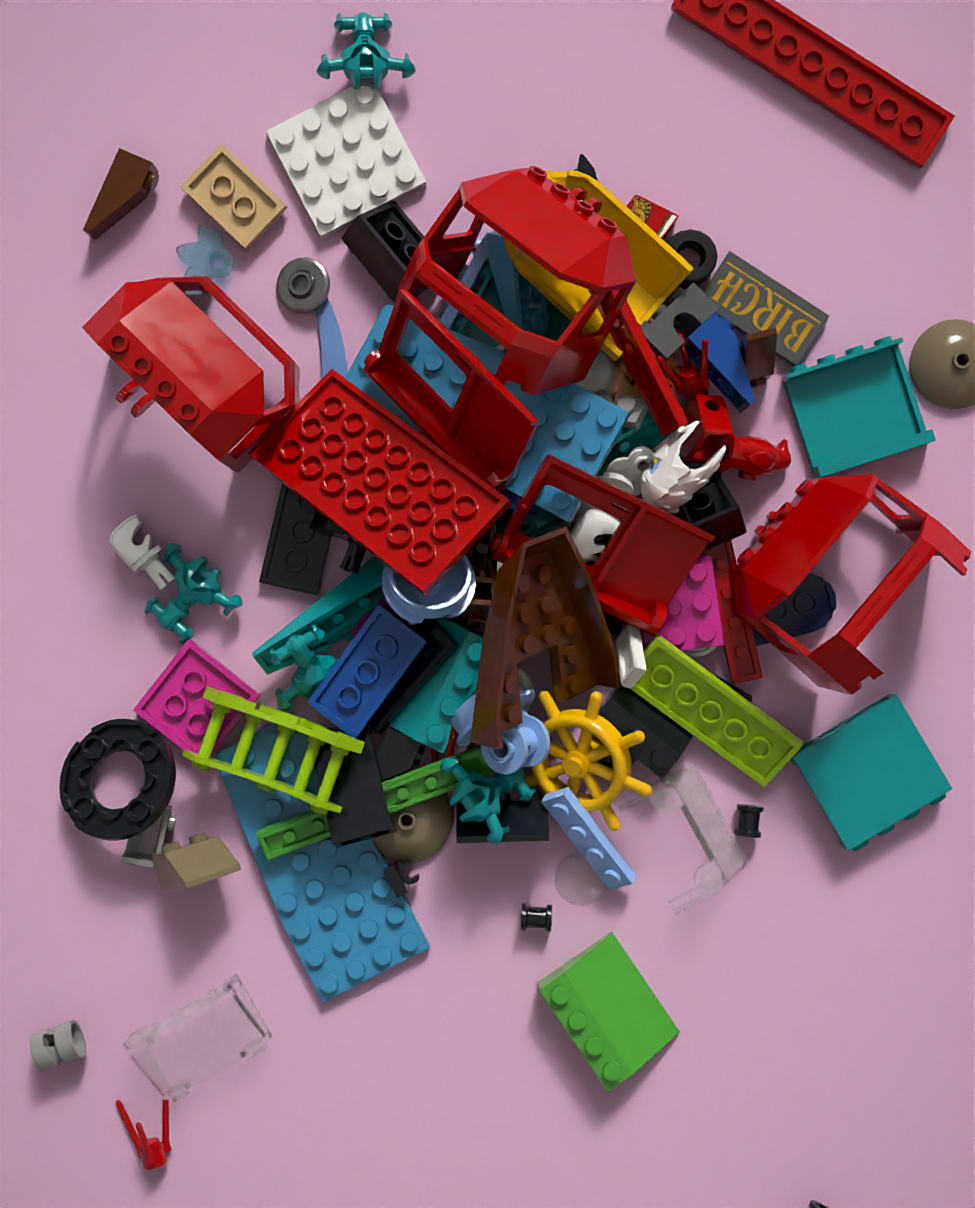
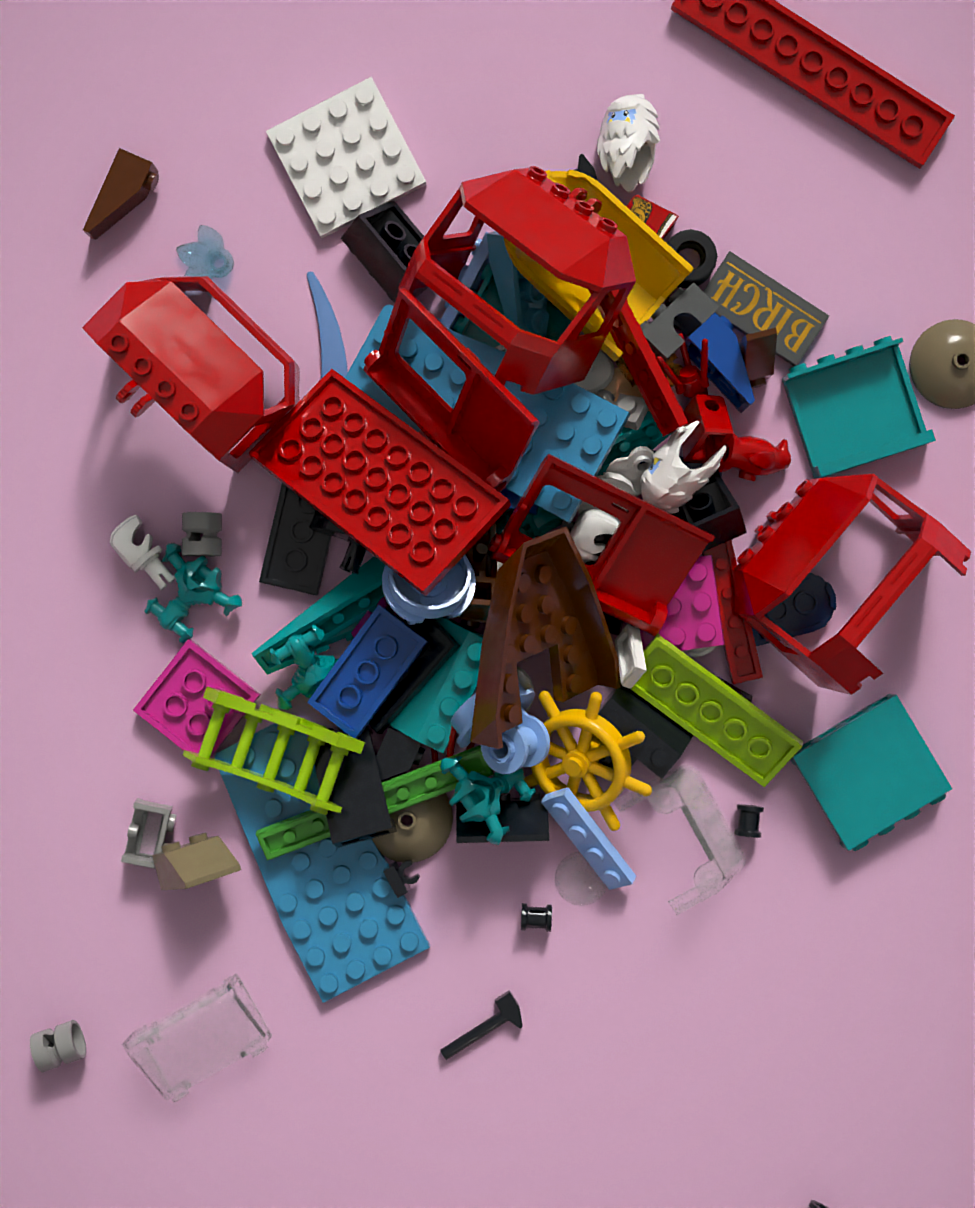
(80, 768): black plate -> none
(150, 1150): red plant -> none
(201, 523): none -> light grey wheel
(233, 197): tan plate -> none
(303, 285): flat silver wheel -> none
(364, 57): teal piece -> none
(509, 1011): none -> black piece
(608, 1010): bright green slope -> none
(628, 140): none -> white head

